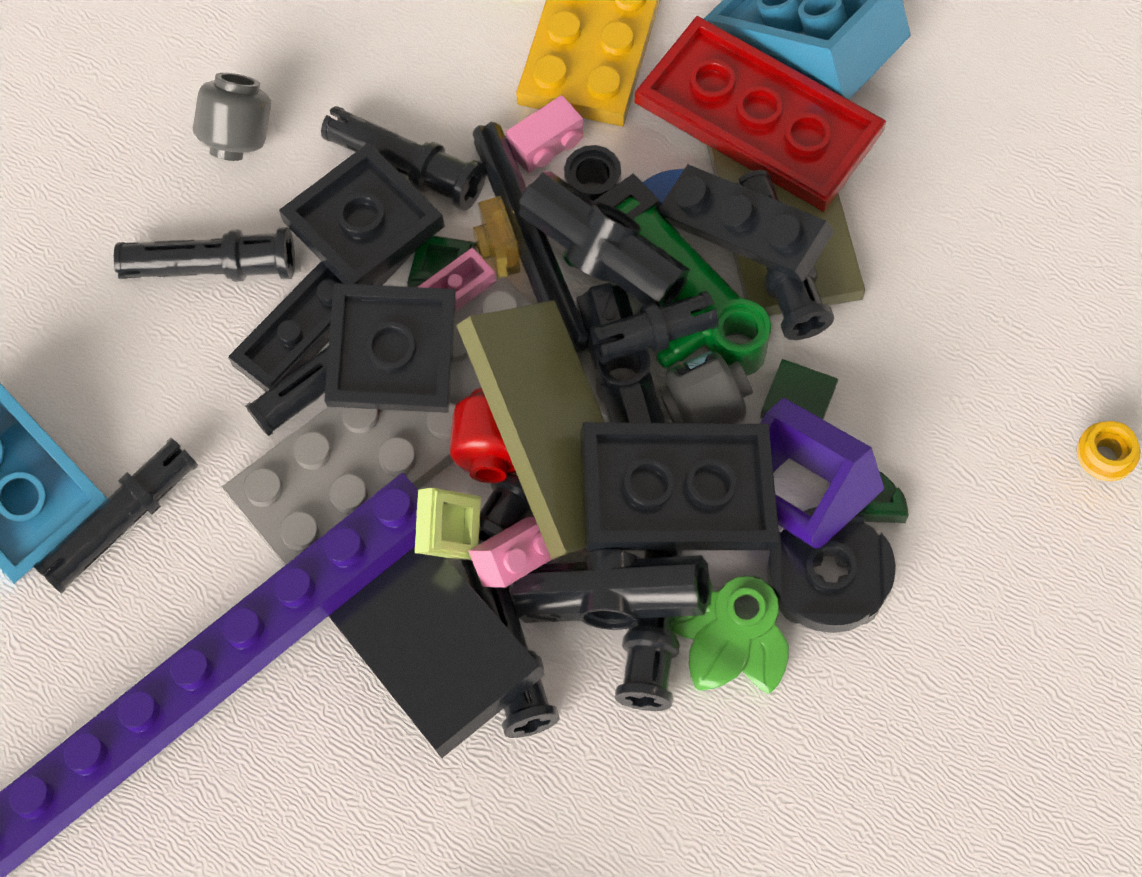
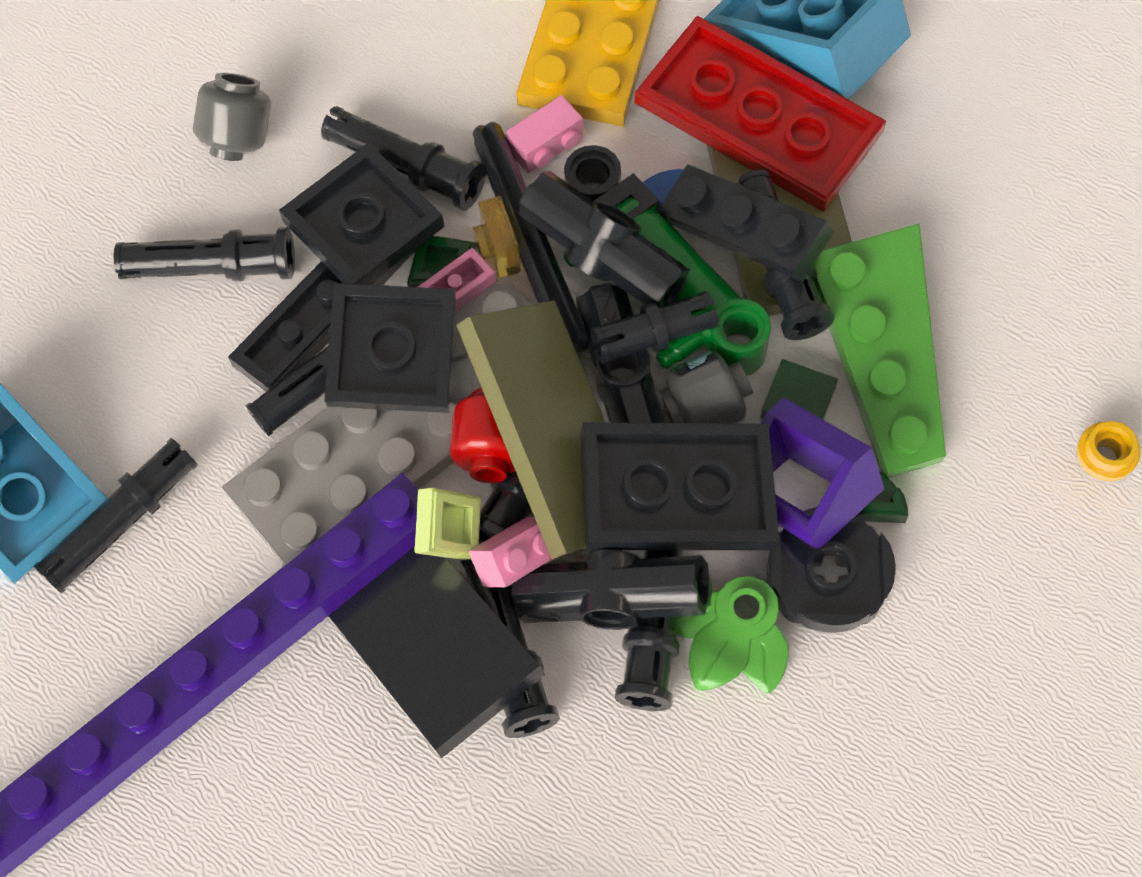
(886, 344): none -> bright green wing

